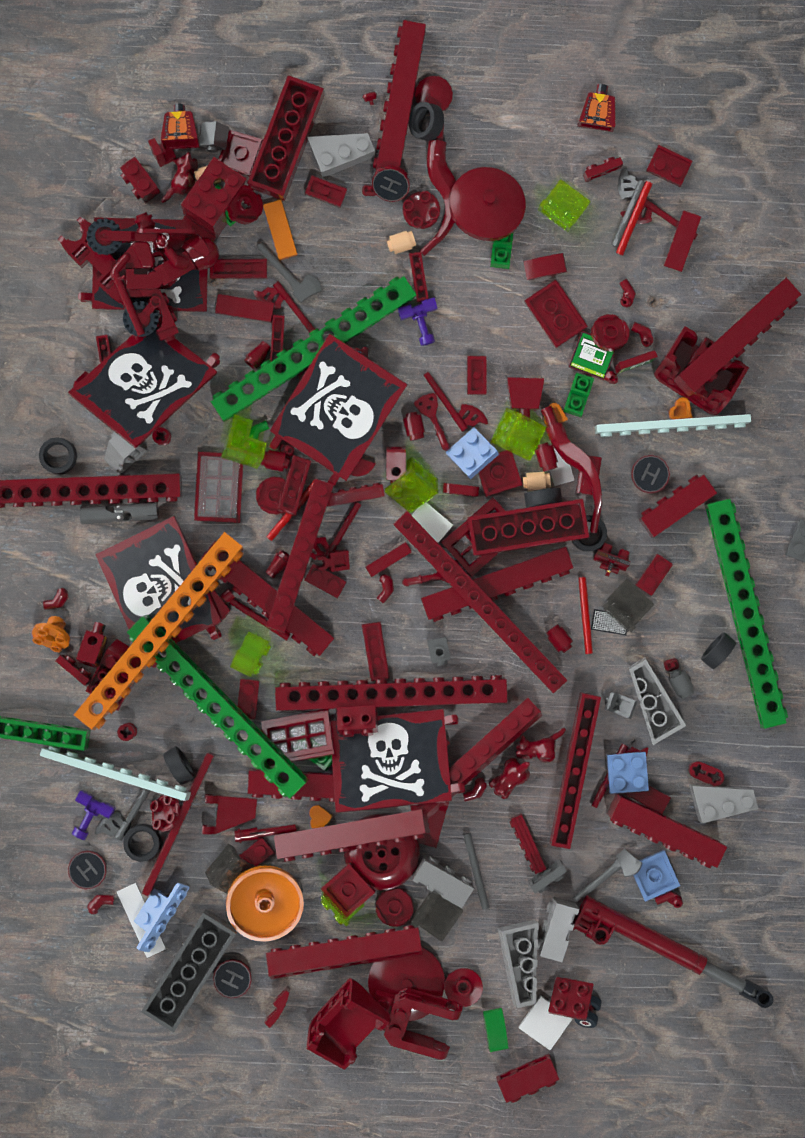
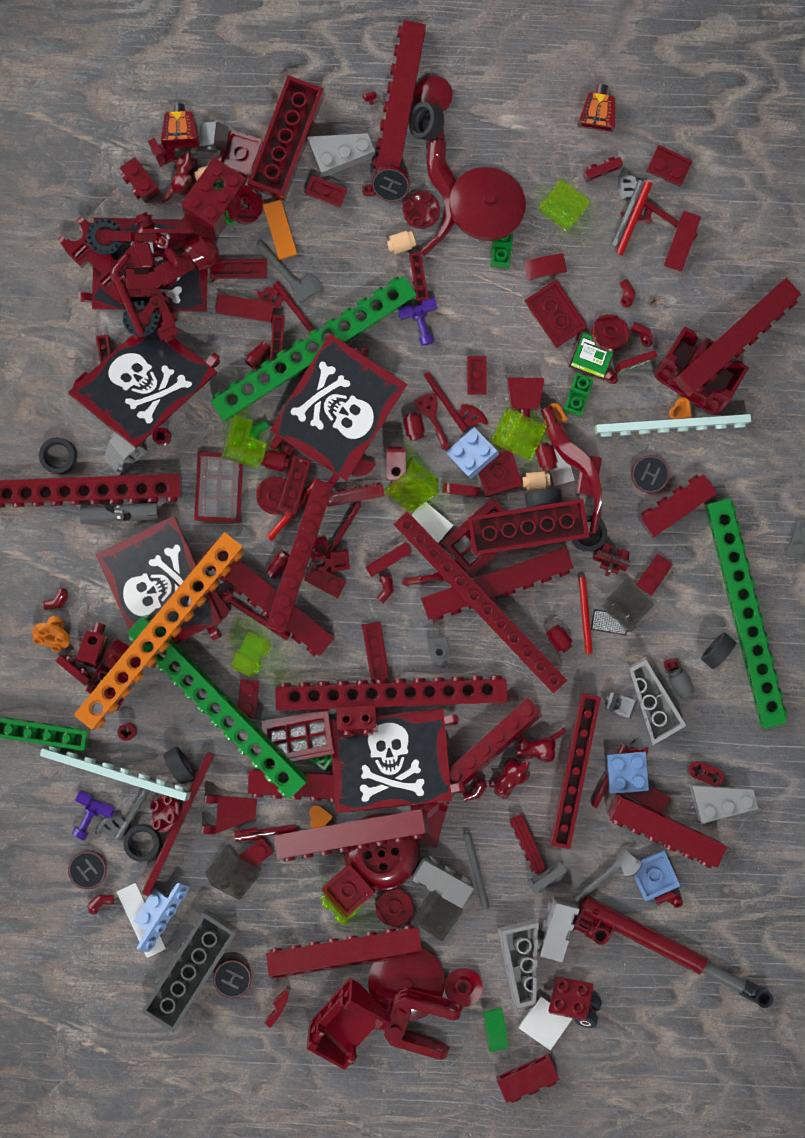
(264, 903): orange dish -> none

